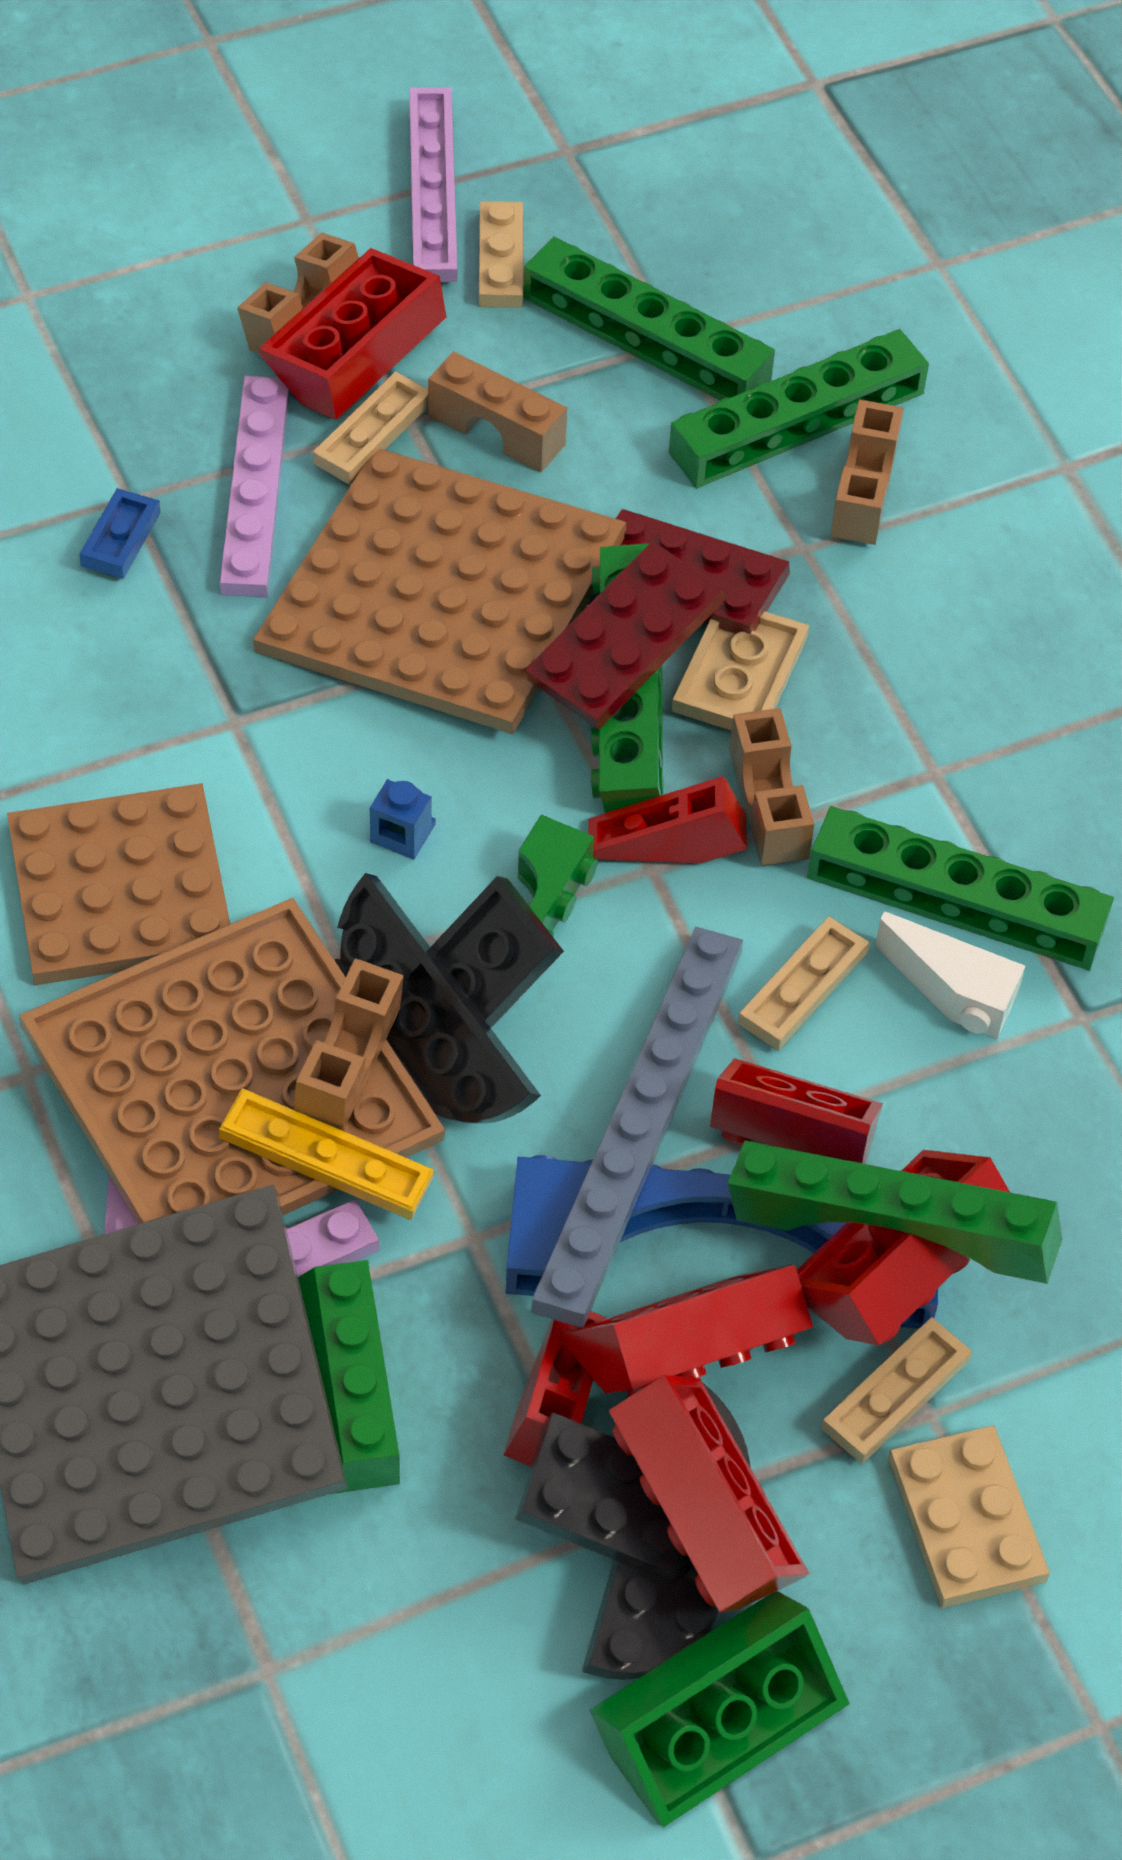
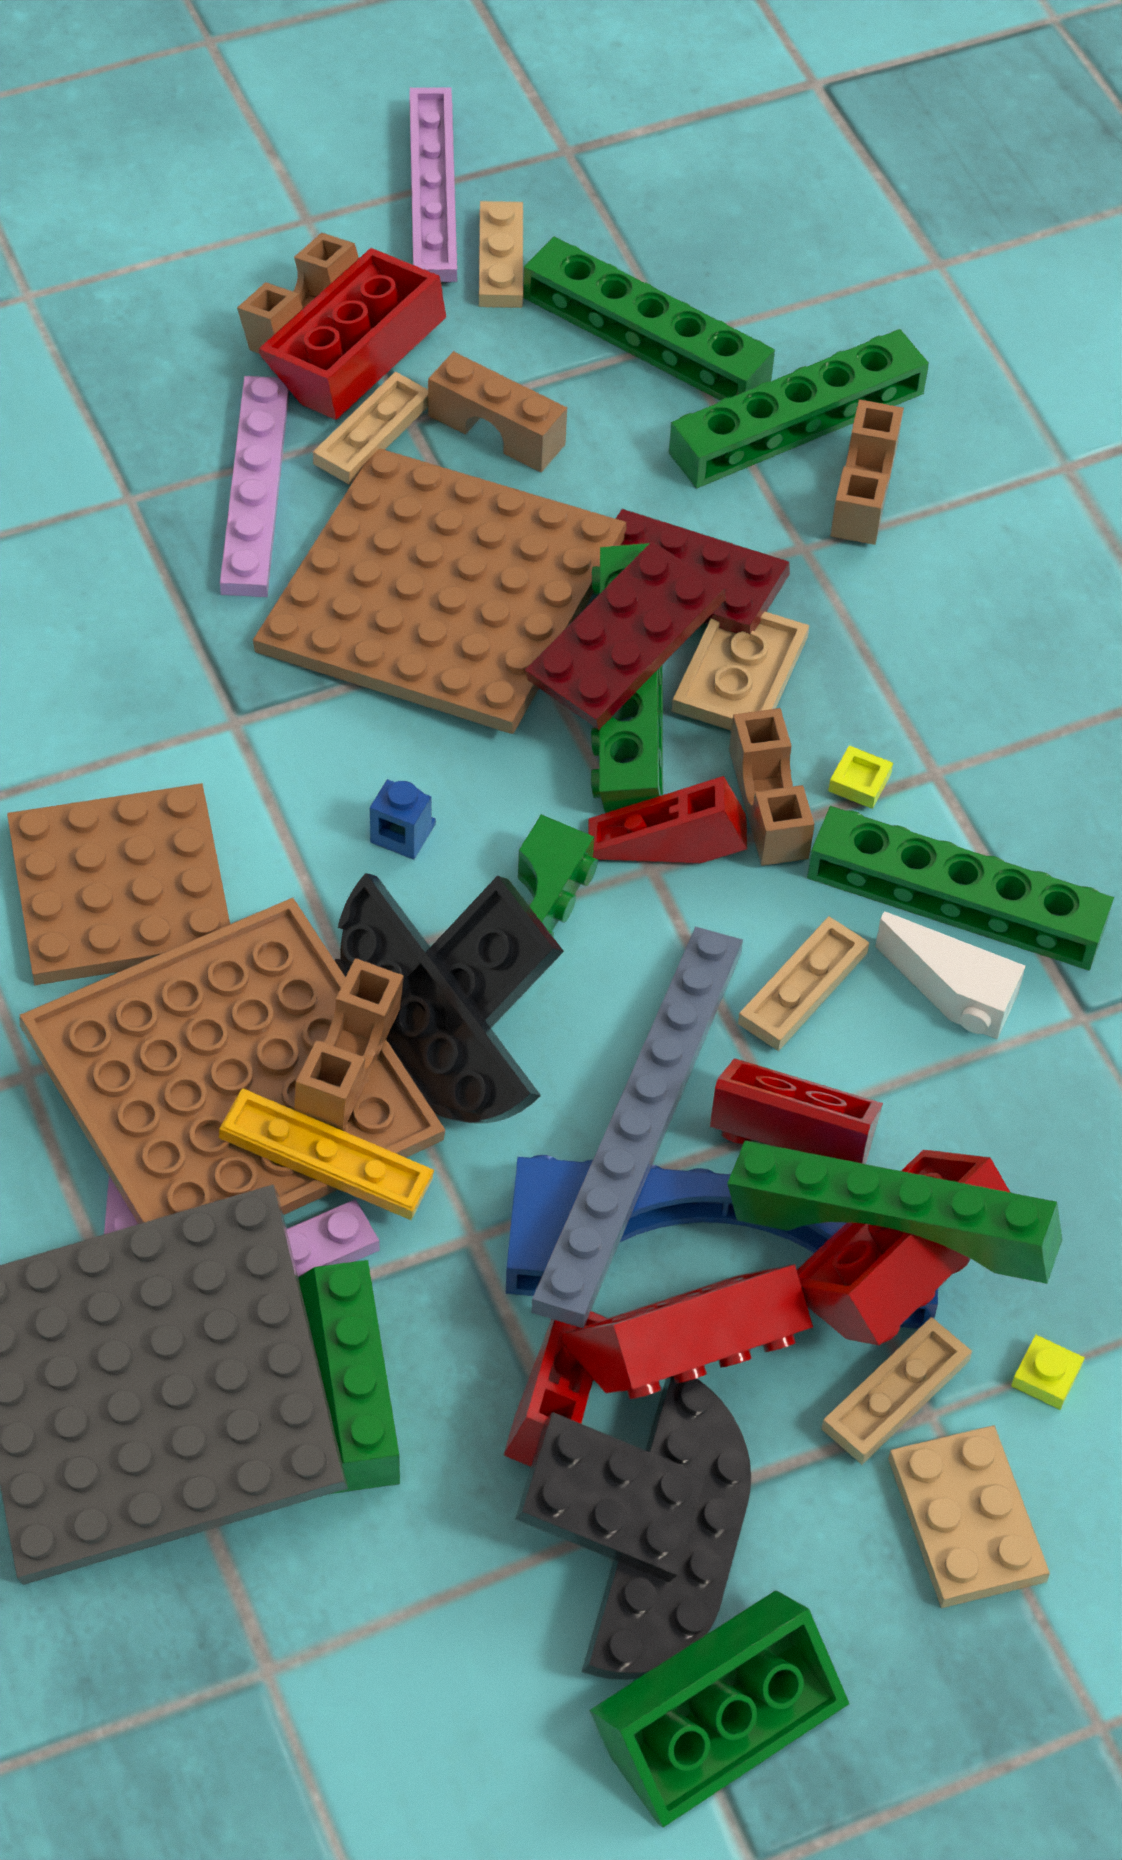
(120, 533): blue plate -> none
(706, 1492): red slope -> none
(860, 777): none -> neon yellow plate
(1047, 1372): none -> neon yellow plate

